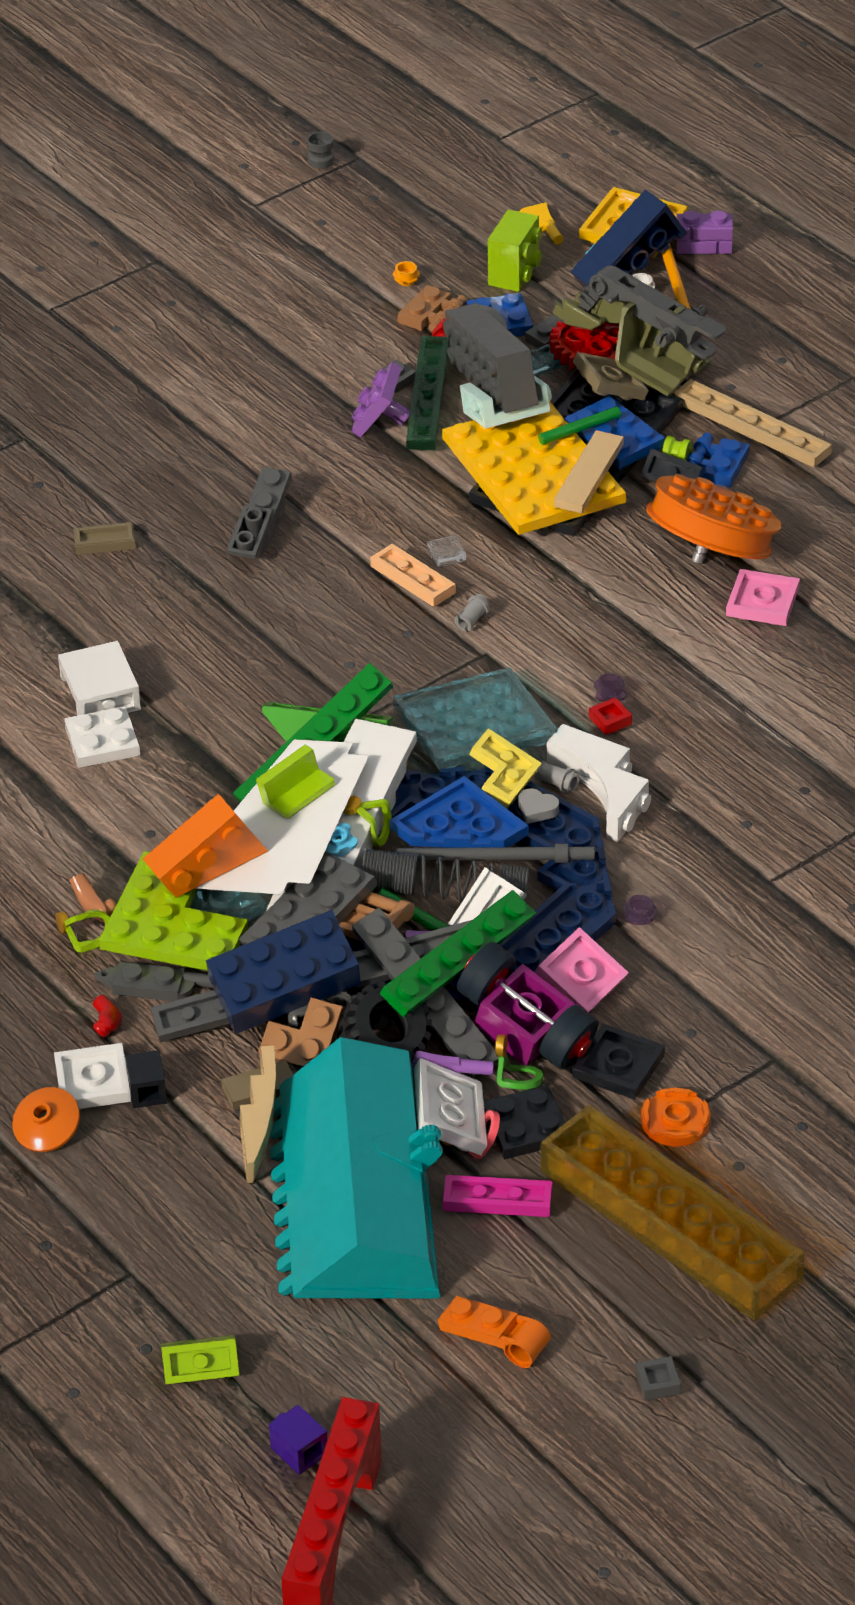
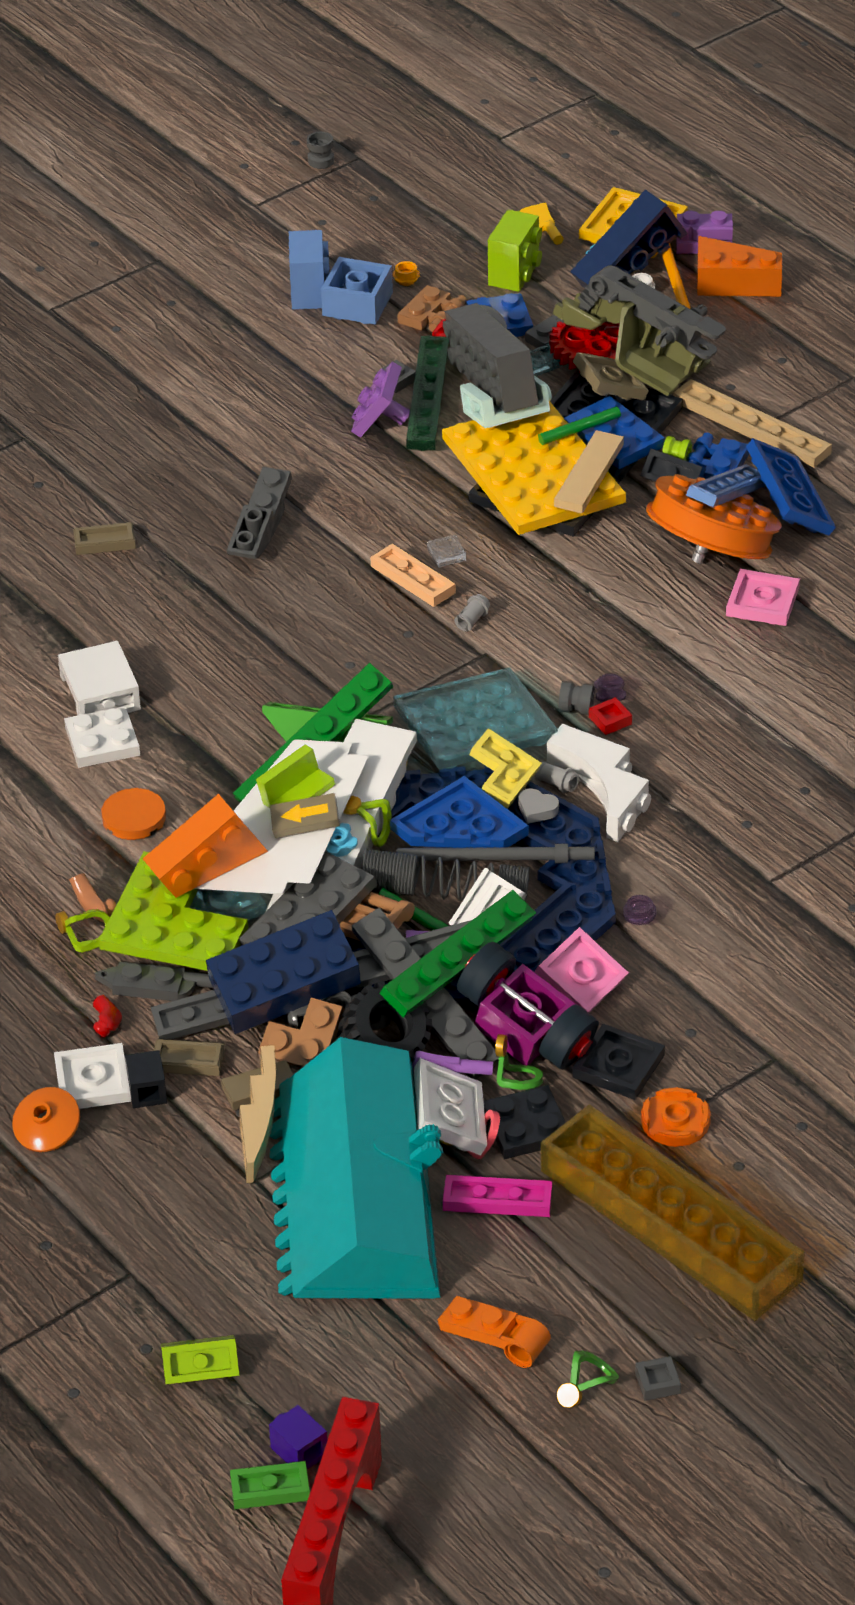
(133, 813): none -> orange tile
(190, 1057): none -> dark tan tile
(269, 1485): none -> bright green plate
(304, 815): none -> dark tan tile
(307, 268): none -> medium blue brick
(357, 290): none -> medium blue brick
(571, 1393): none -> bright green piece
(576, 698): none -> dark grey wheel
(726, 486): none -> medium blue tile
(737, 269): none -> orange wedge
(790, 487): none -> blue plate

